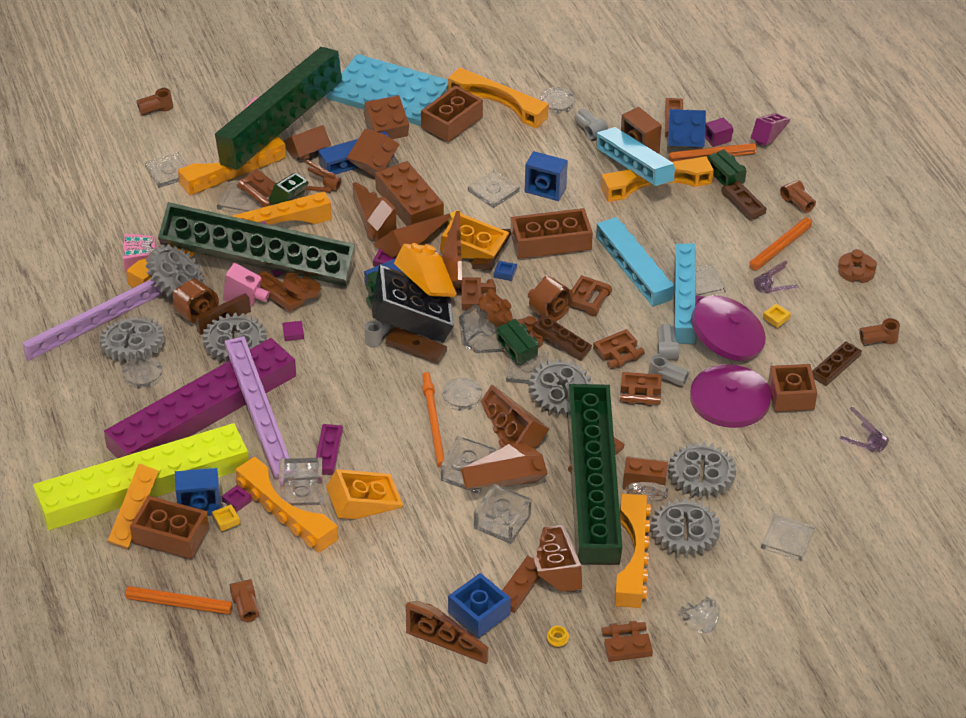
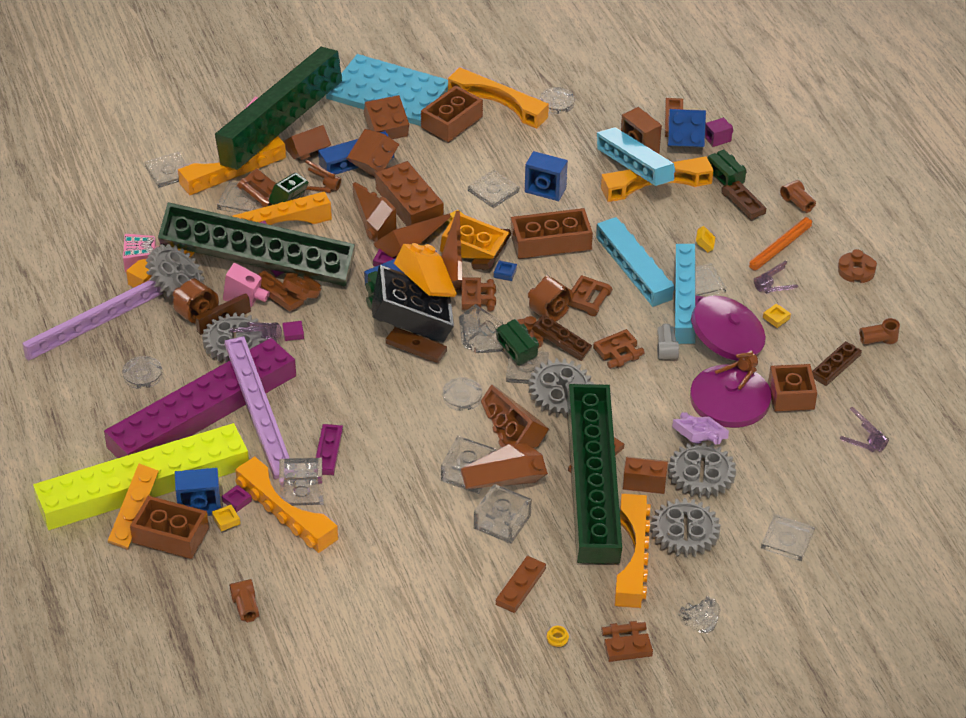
(132, 339): light grey gear -> none
(159, 101): dark orange piece -> none
(178, 600): orange axle -> none
(268, 330): none -> clear purple plant
(362, 493): light orange slope -> none
(375, 332): light grey piece -> none
(429, 391): orange bar -> none
(437, 628): dark orange wedge -> none
(479, 605): blue brick -> none
(496, 307): dark orange plate -> none
(557, 560): dark orange wedge -> none
(590, 123): light grey piece -> none
(641, 383): dark orange plate -> none
(654, 491): clear tile -> none
(660, 365): light grey piece -> none
(700, 429): none -> lavender plate
(705, 239): none -> yellow plate
(735, 150): orange axle -> none
(746, 362): none -> dark orange plant
(768, 128): magenta slope -> none

